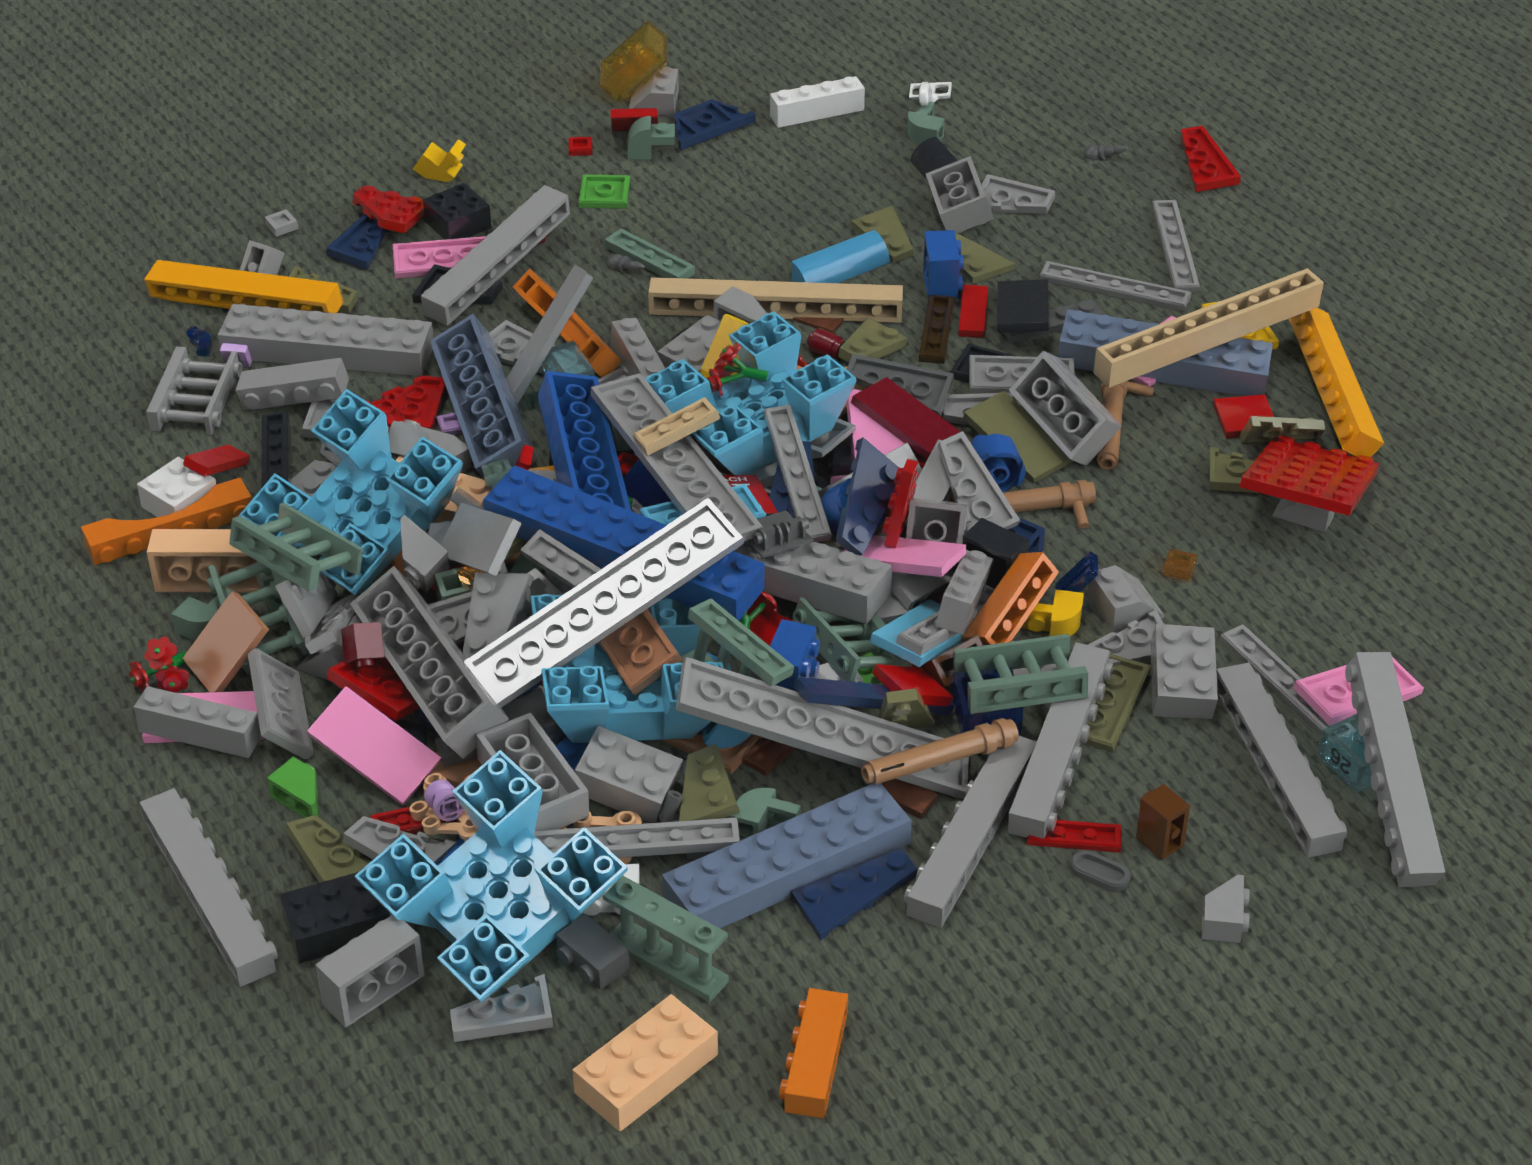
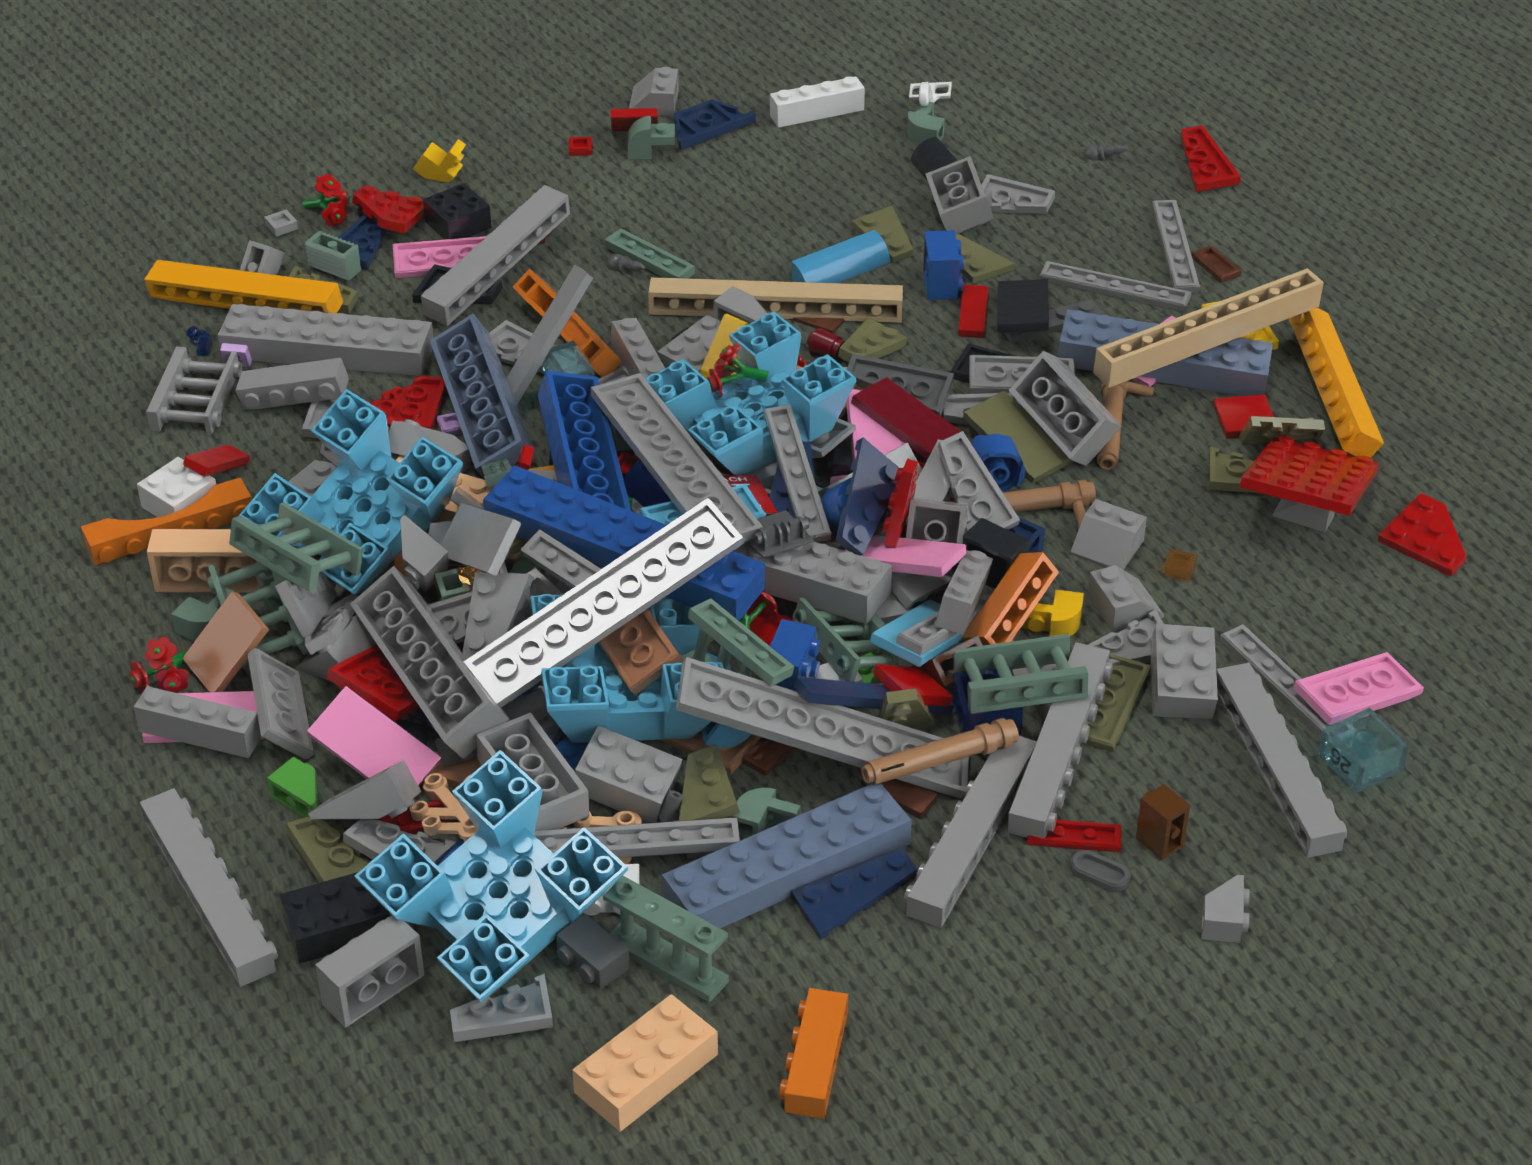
(275, 446): black tile -> none
(333, 255): none -> sand green brick
(334, 212): none -> red plant
(362, 644): brick -> none
(373, 798): none -> light grey slope
(442, 800): lavender wheel -> none
(604, 191): bright green tile -> none
(634, 62): clear yellow brick -> none
(676, 426): tan tile -> none
(936, 329): dark brown tile -> none
(1080, 575): clear blue tile -> none
(1109, 535): none -> light grey slope
(1216, 264): none -> copper tile
(1394, 770): light grey brick -> none
(1426, 535): none -> red plate

